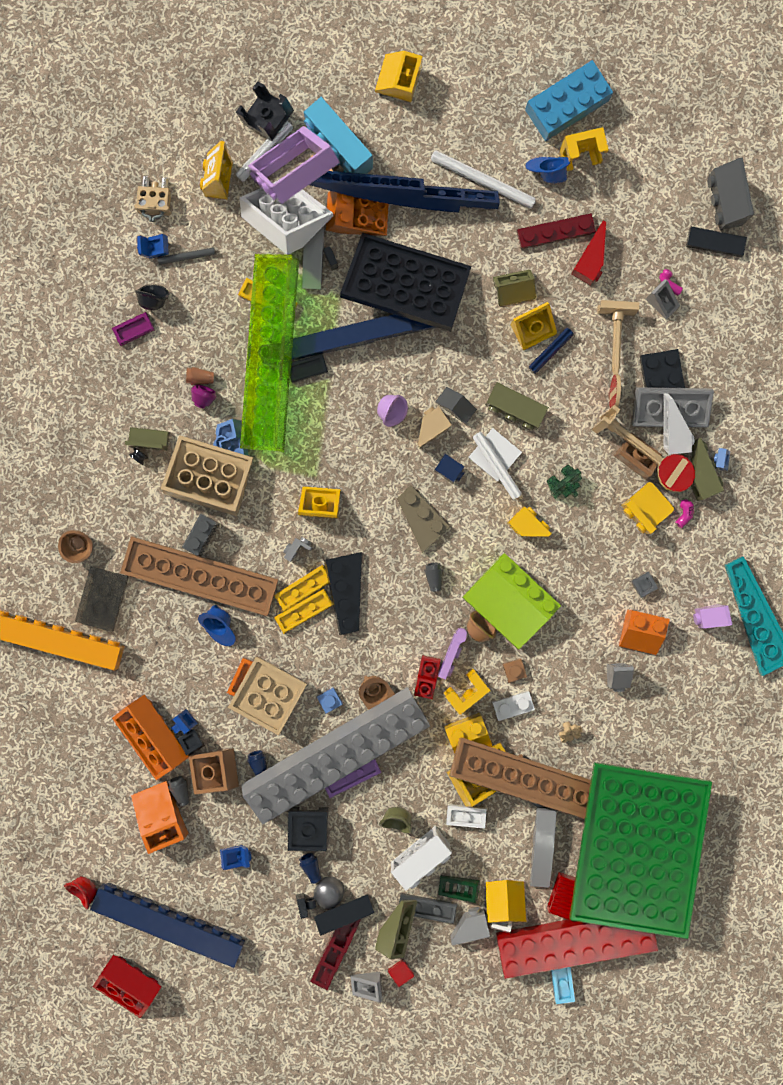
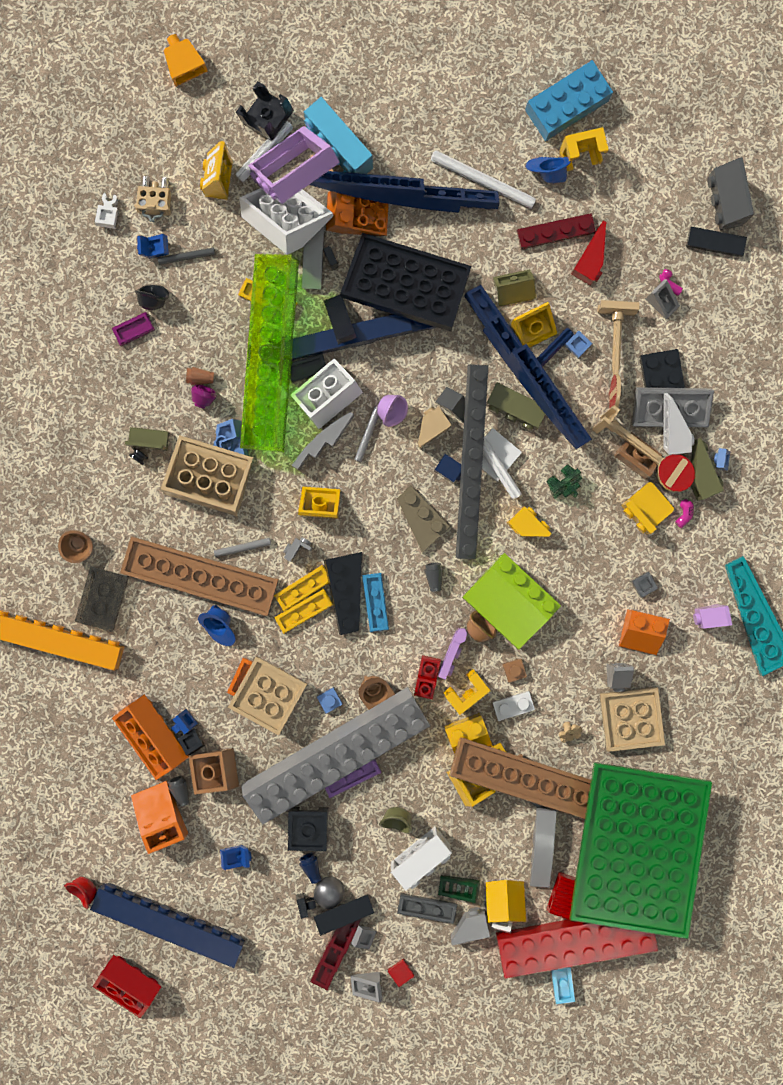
(107, 214): none -> white plate
(183, 60): none -> light orange torso
(200, 535): dark grey brick -> none
(242, 547): none -> light grey bar
(257, 761): dark blue cone -> none
(326, 393): none -> white slope
(327, 436): none -> light grey slope
(339, 319): none -> black tile
(363, 937): none -> light grey plate
(367, 435): none -> light grey bar
(375, 602): none -> dark azure tile
(396, 930): olive slope -> none
(399, 75): yellow slope -> none
(466, 816): white plate -> none
(471, 461): none -> dark grey plate
(526, 368): none -> dark blue slope
(578, 344): none -> medium blue plate
(632, 719): none -> tan plate

